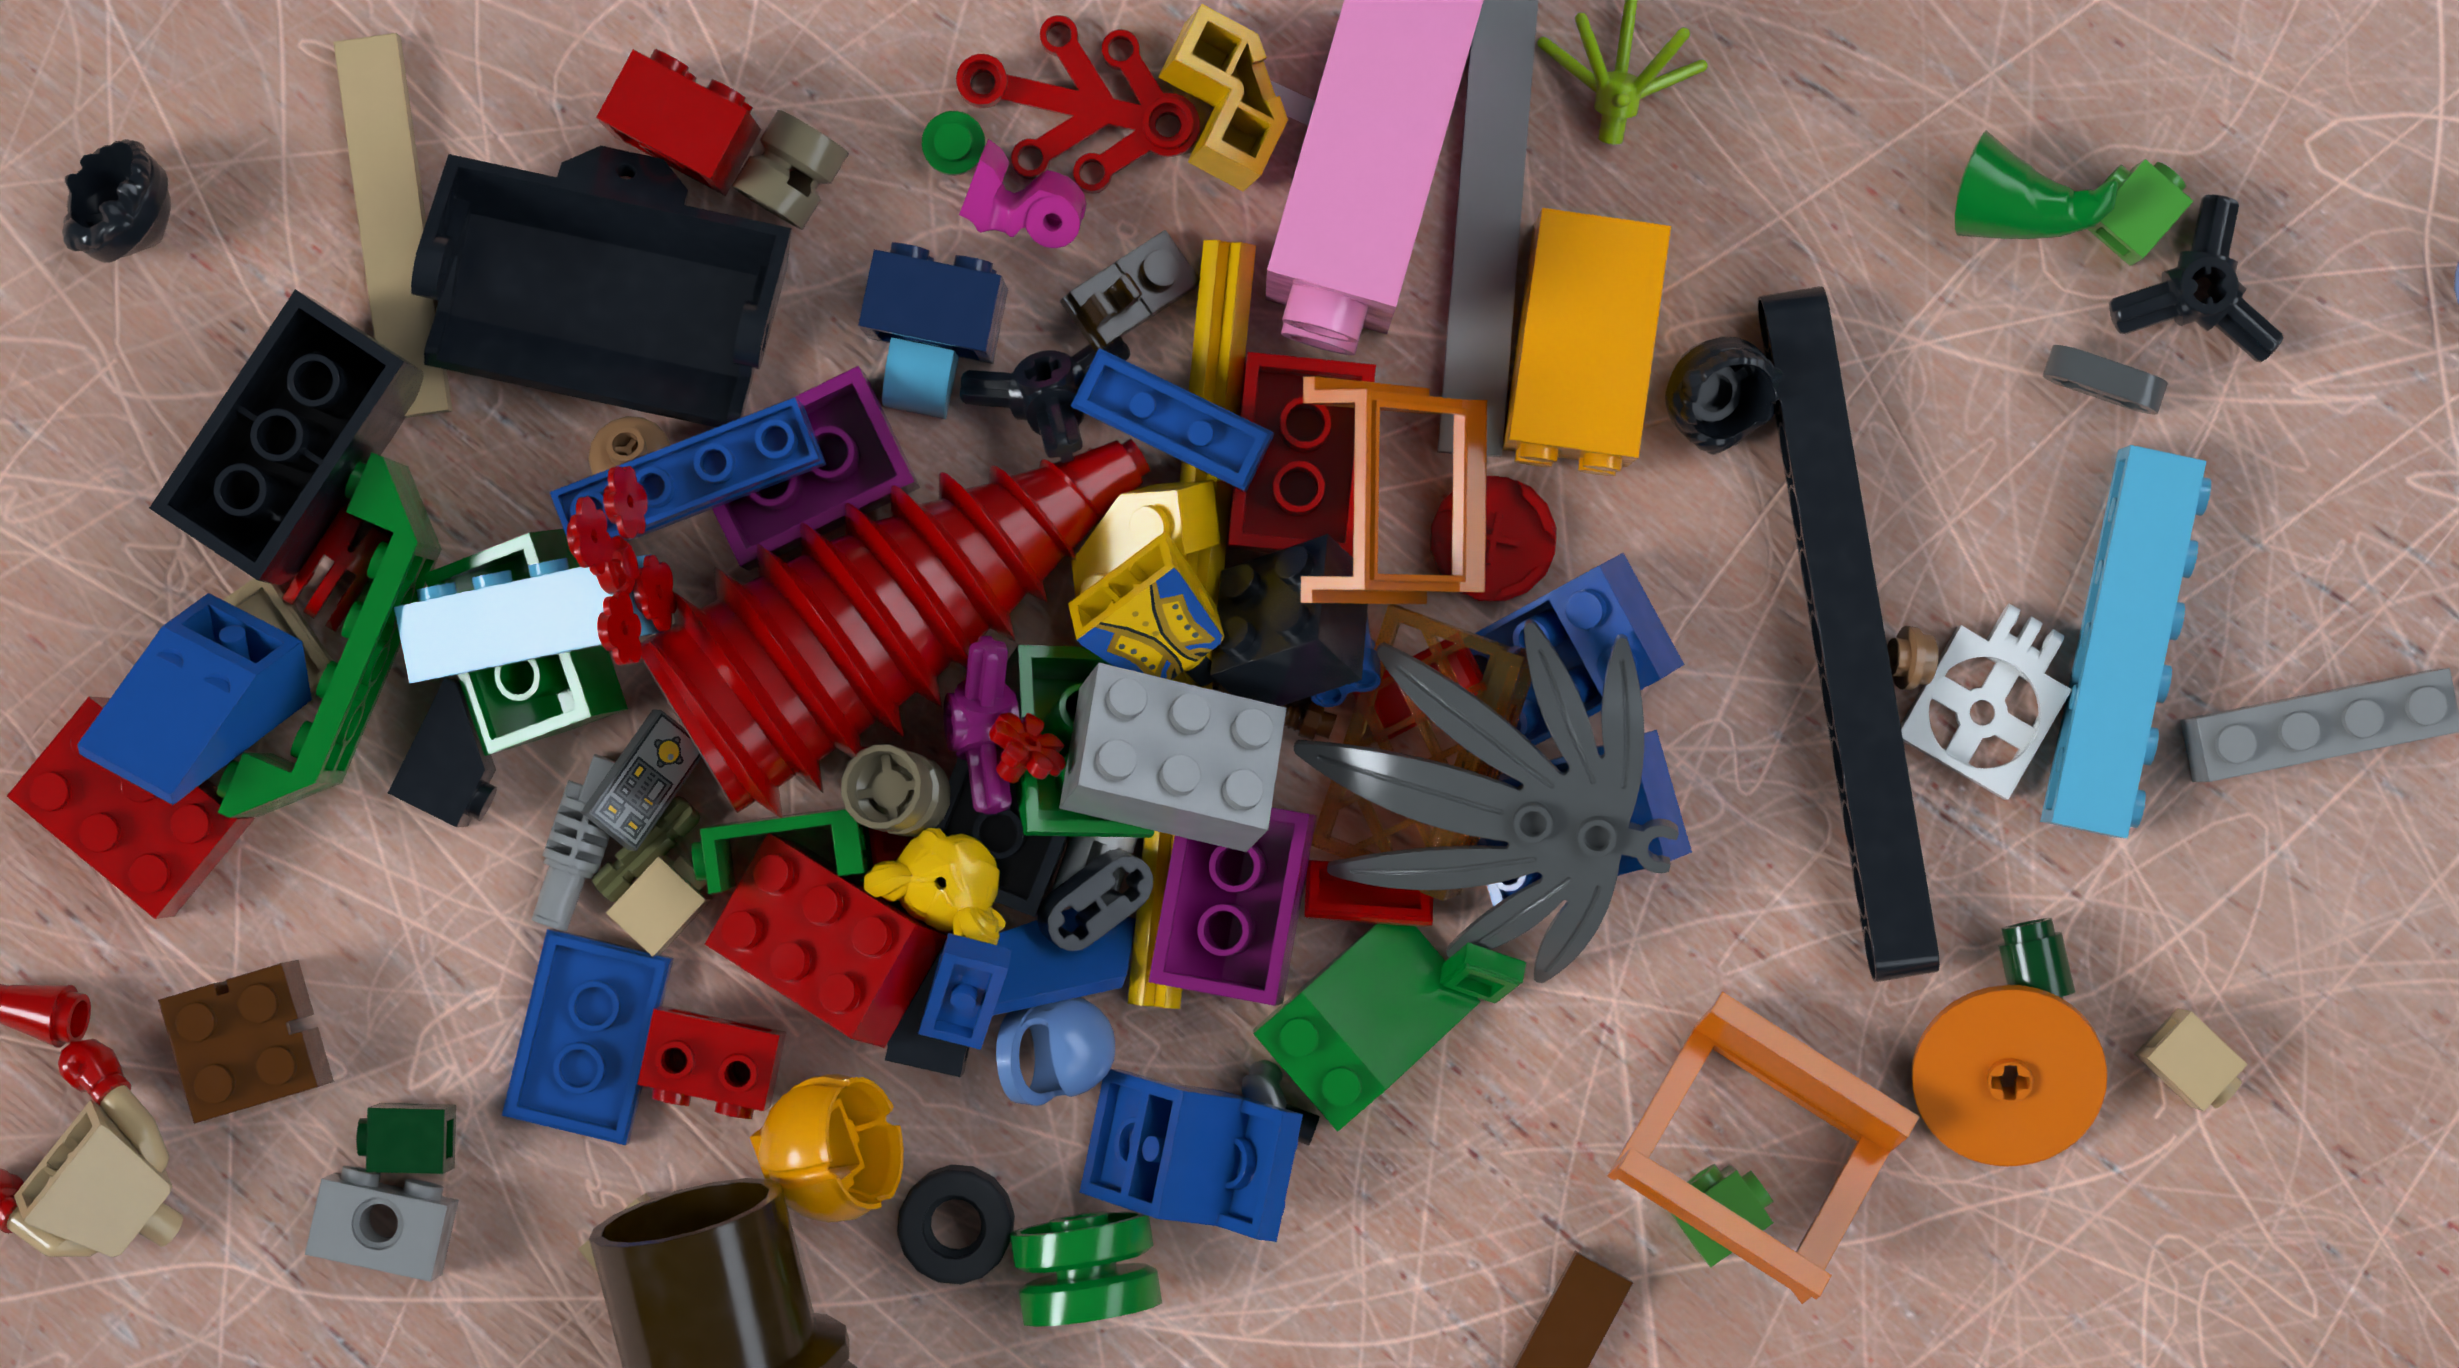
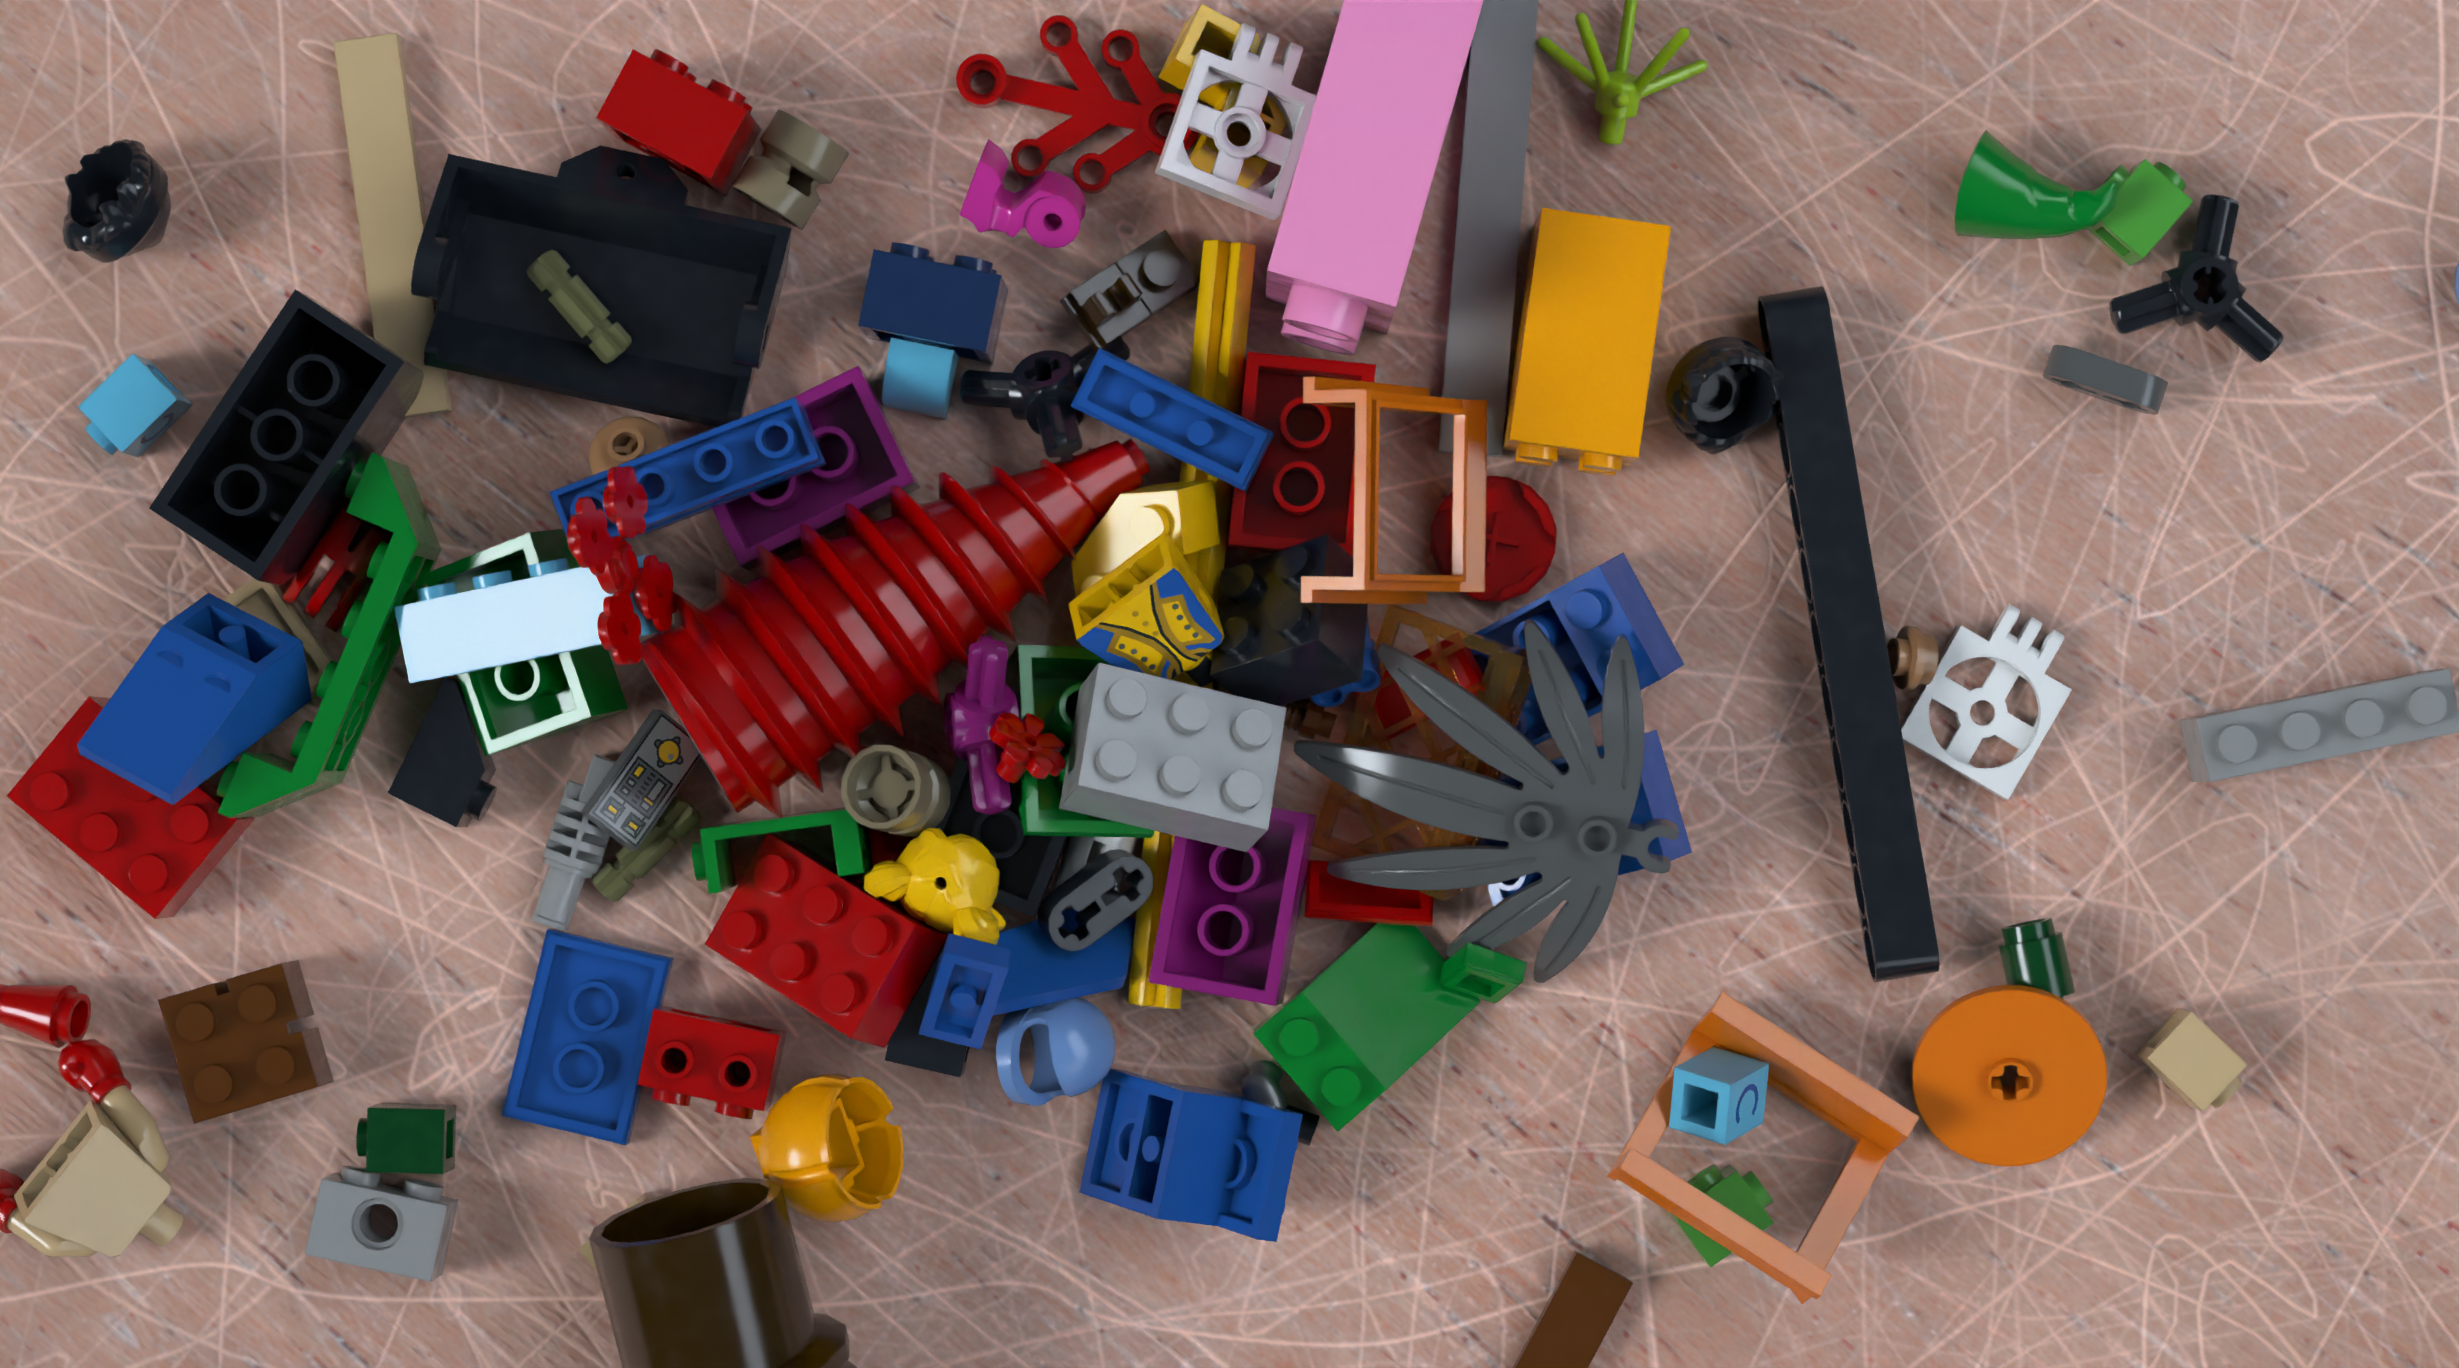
(133, 407): none -> medium azure brick
(579, 306): none -> olive axle
(660, 903): tan brick -> none
(936, 1259): black tyre -> none
(953, 143): green plate -> none
(1087, 1278): green wheel -> none
(1258, 78): none -> white piece
(1718, 1095): none -> medium azure brick
(2125, 642): medium azure brick -> none

